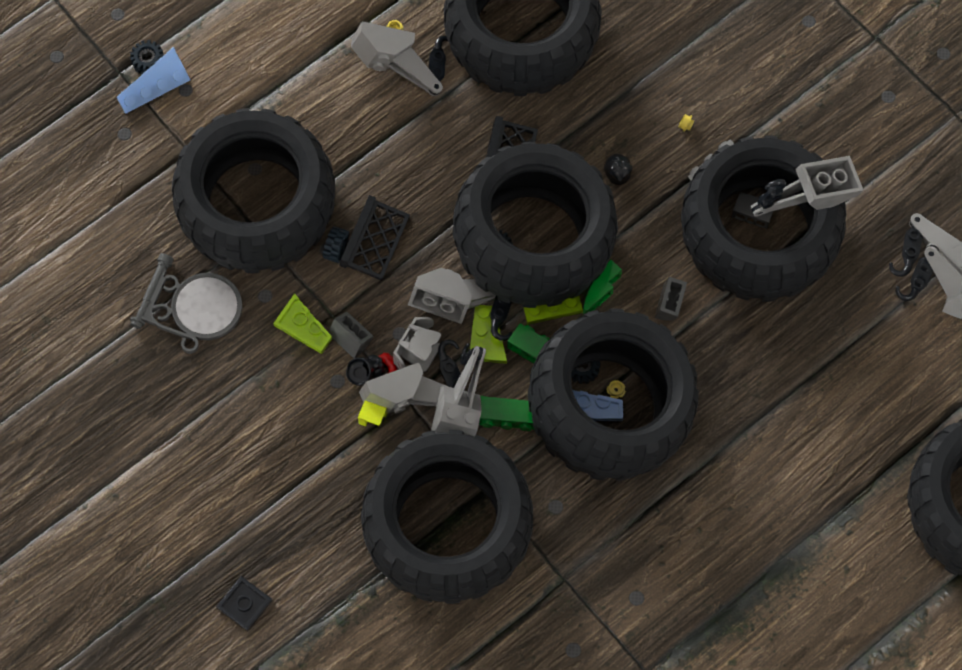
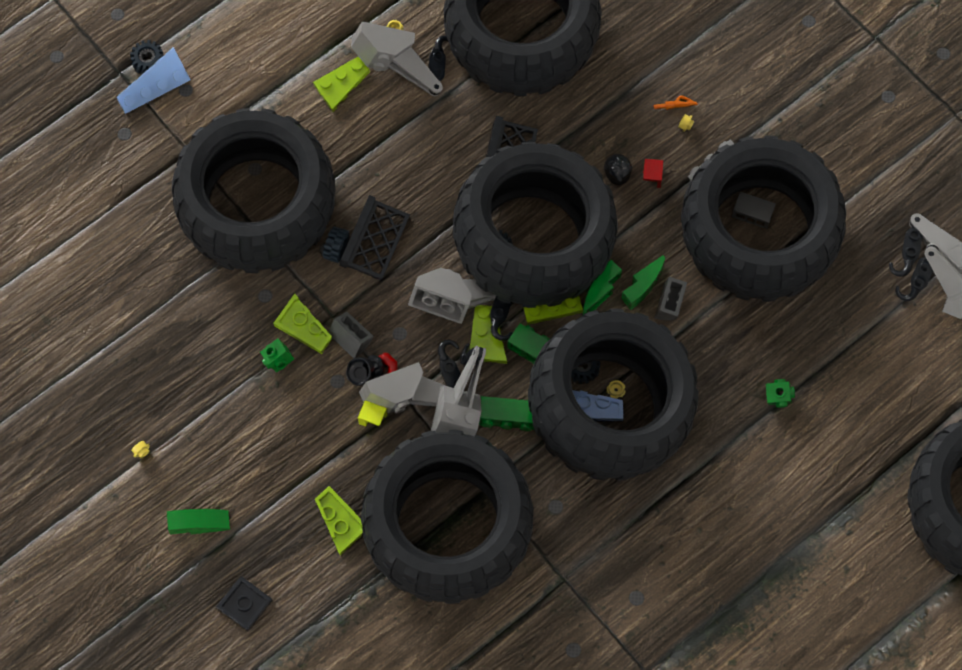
(140, 449): none -> light yellow plate
(197, 521): none -> green slope
(201, 306): piece -> none
(276, 355): none -> green brick
(338, 83): none -> lime wing
(340, 519): none -> lime wing
(420, 347): light grey piece -> none
(643, 283): none -> green slope
(653, 171): none -> red panel
(676, 104): none -> orange hand
(773, 390): none -> green brick
(823, 182): light grey slope -> none

